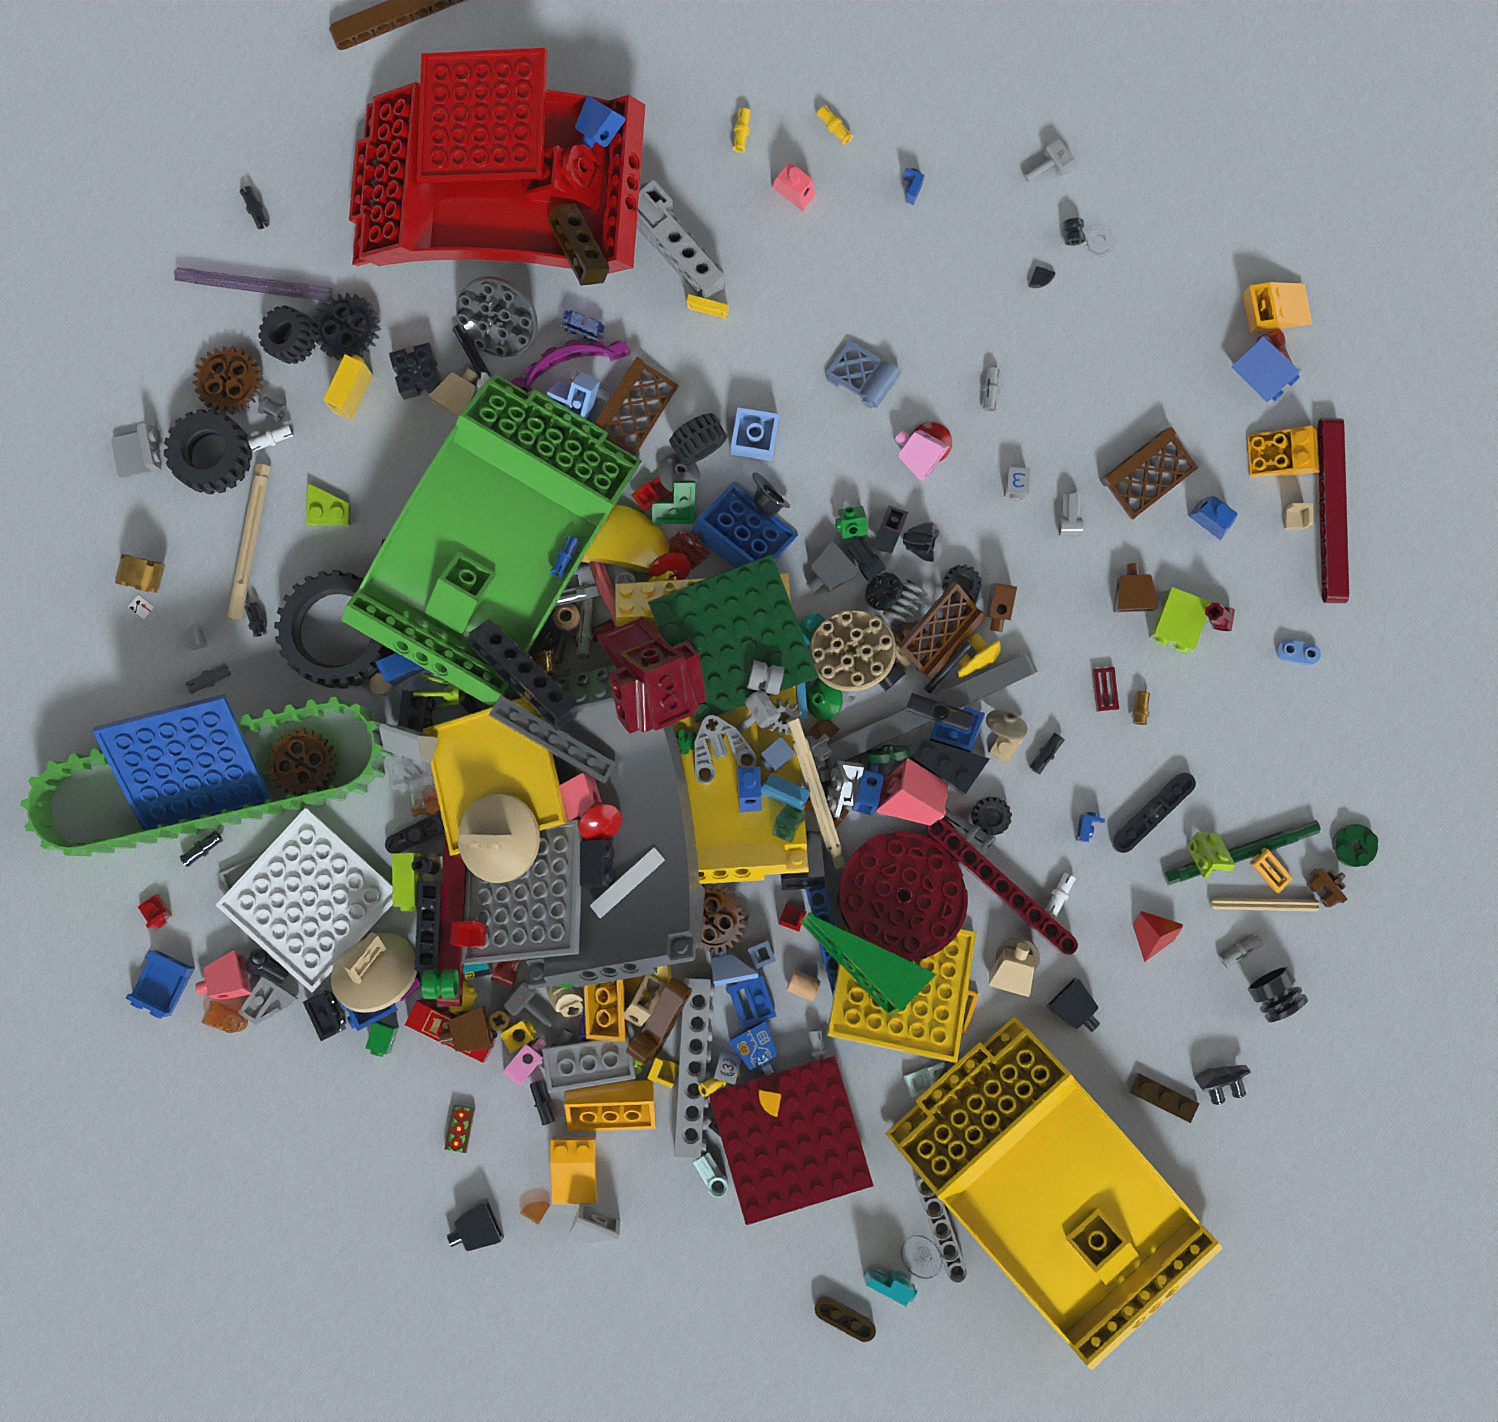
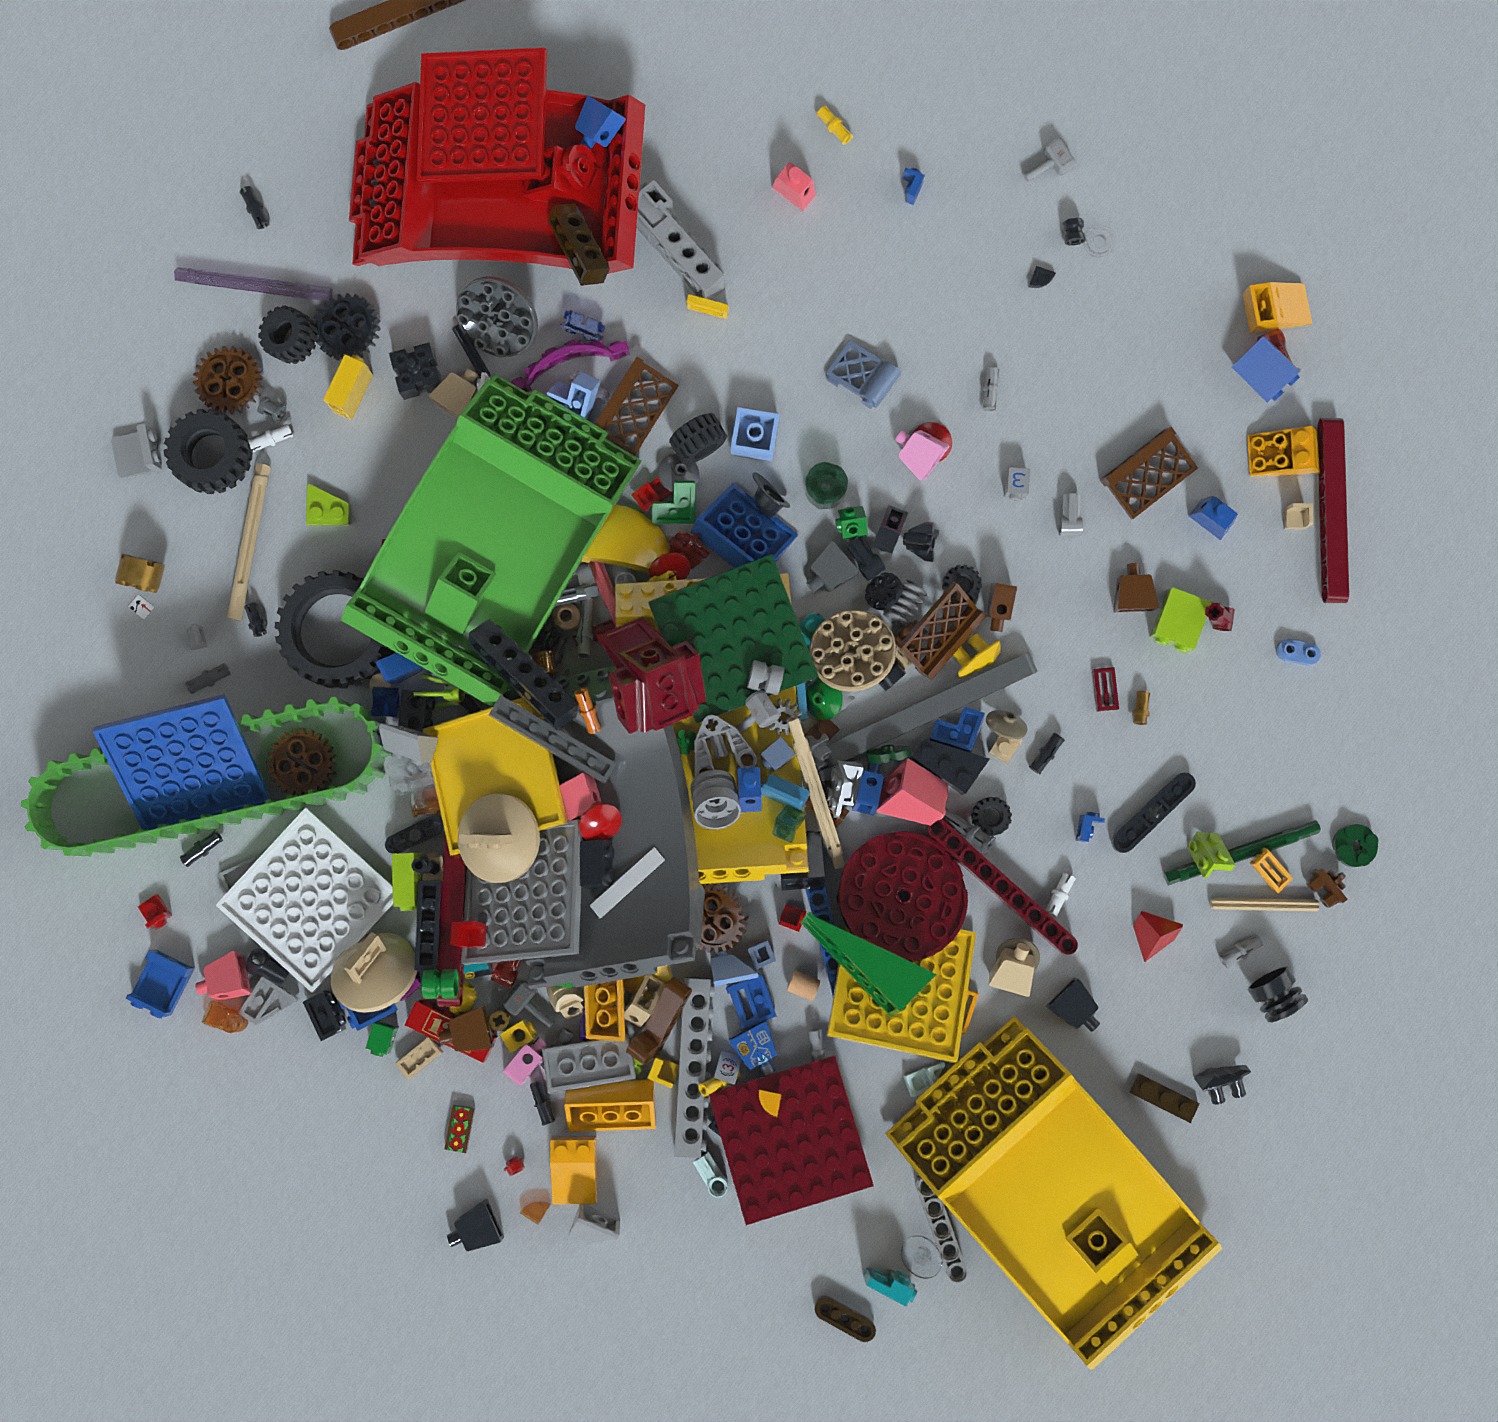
(385, 702): none -> clear blue panel
(418, 1057): none -> tan plate
(514, 1166): none -> red plate
(565, 556): blue axle -> none
(587, 710): none -> orange pin
(715, 799): none -> light grey wheel
(741, 130): yellow pin -> none
(829, 474): none -> clear green brick
(948, 666): black bar -> none
(953, 716): black piece -> none

